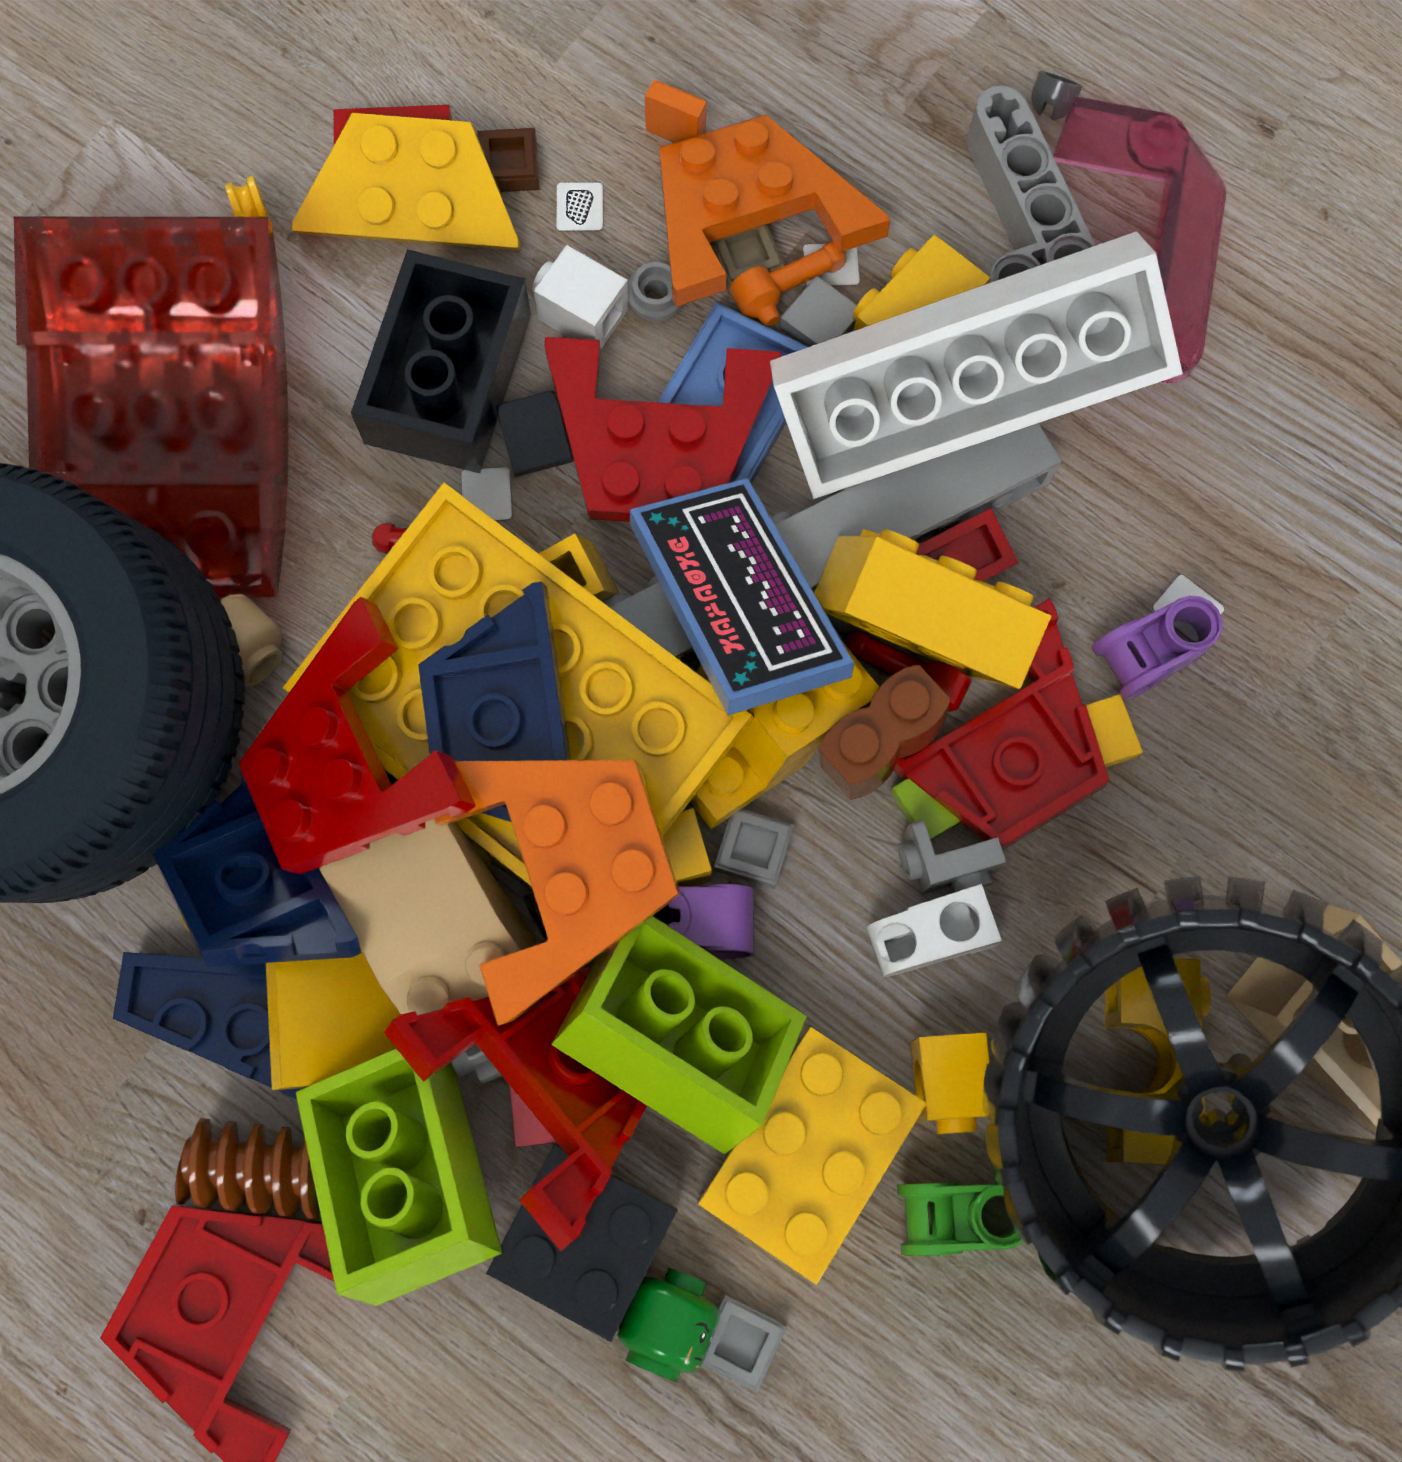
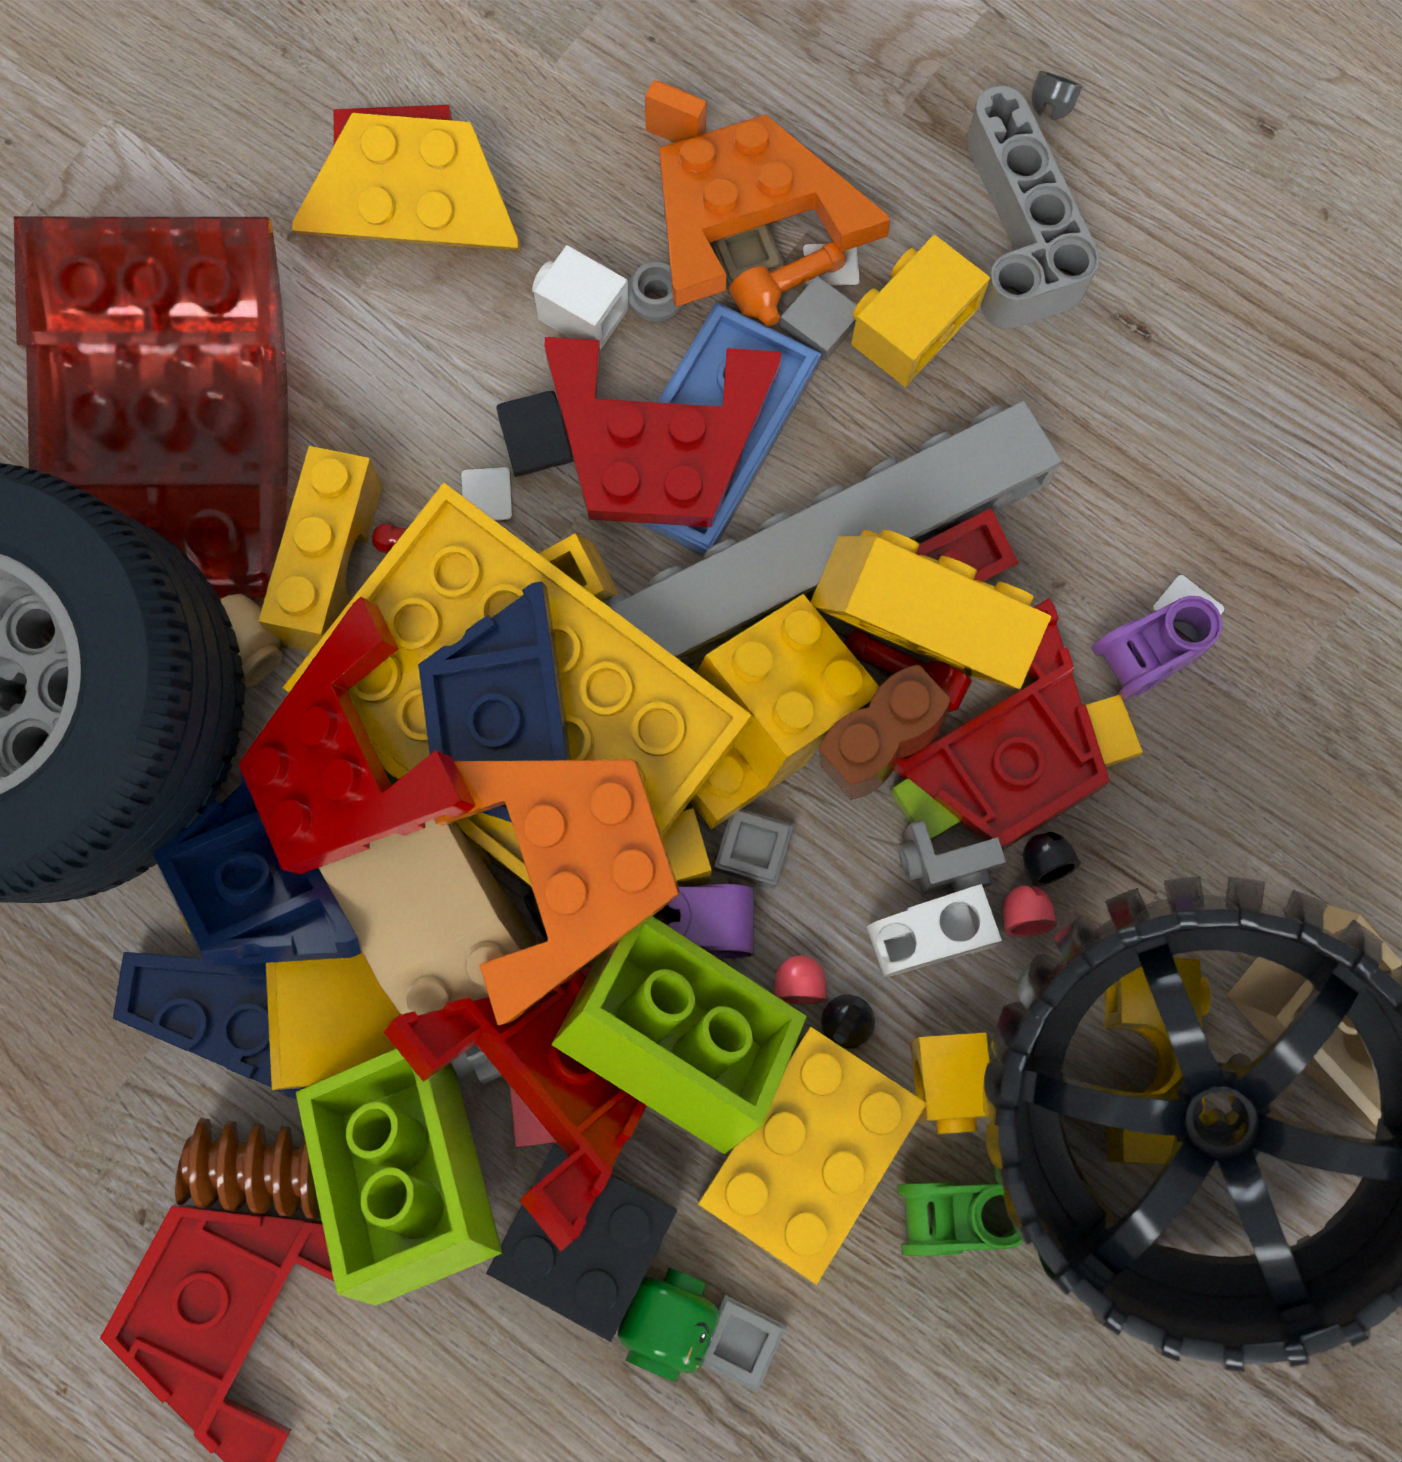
(246, 199): yellow bush -> none
(328, 513): none -> yellow arch
(442, 361): black brick -> none
(512, 158): reddish brown tile -> none
(579, 207): white sticker -> none
(740, 596): tile -> none
(801, 981): none -> coral hinge
(835, 1014): none -> black hinge
(978, 364): white brick -> none
(1027, 912): none -> coral hinge
(1049, 858): none -> black hinge
(1192, 205): clear pink windscreen -> none

